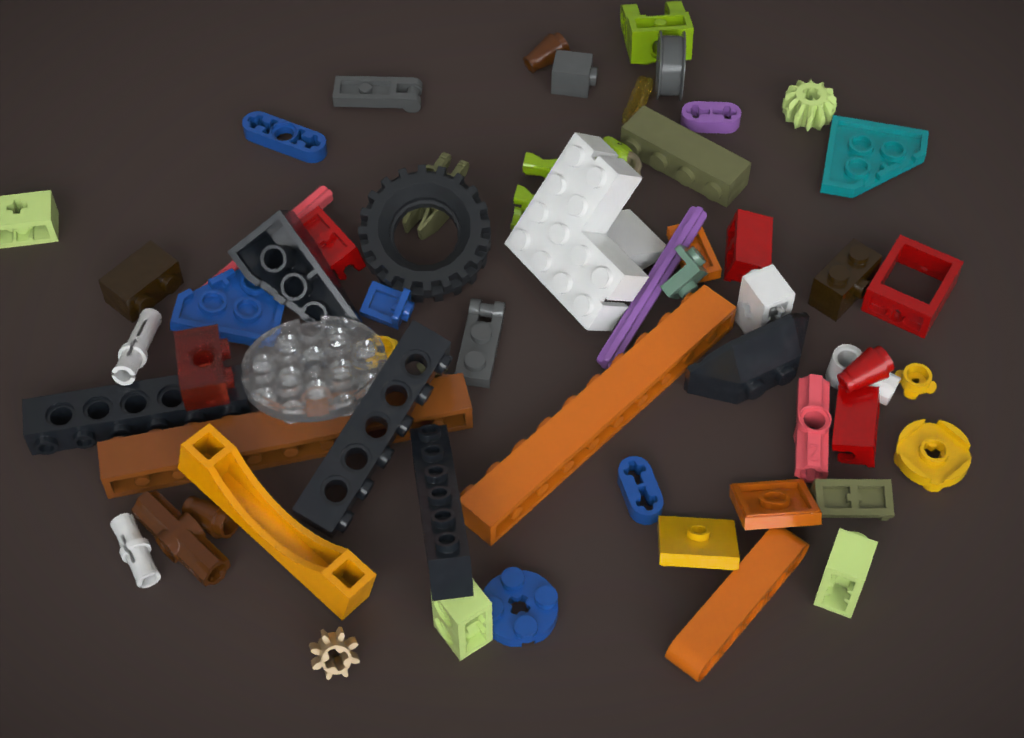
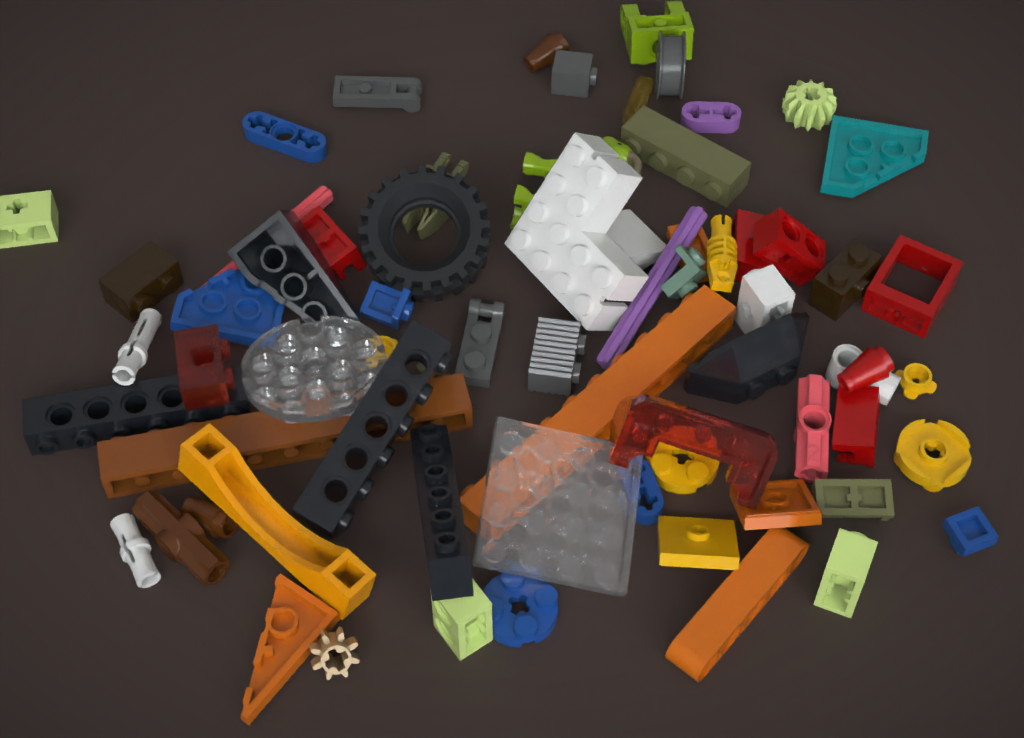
(284, 643): none -> orange wing
(555, 356): none -> dark grey brick
(557, 509): none -> clear plate
(648, 419): none -> clear red windscreen
(681, 477): none -> yellow plate
(721, 255): none -> yellow hinge
(789, 247): none -> red brick
(969, 531): none -> blue tile

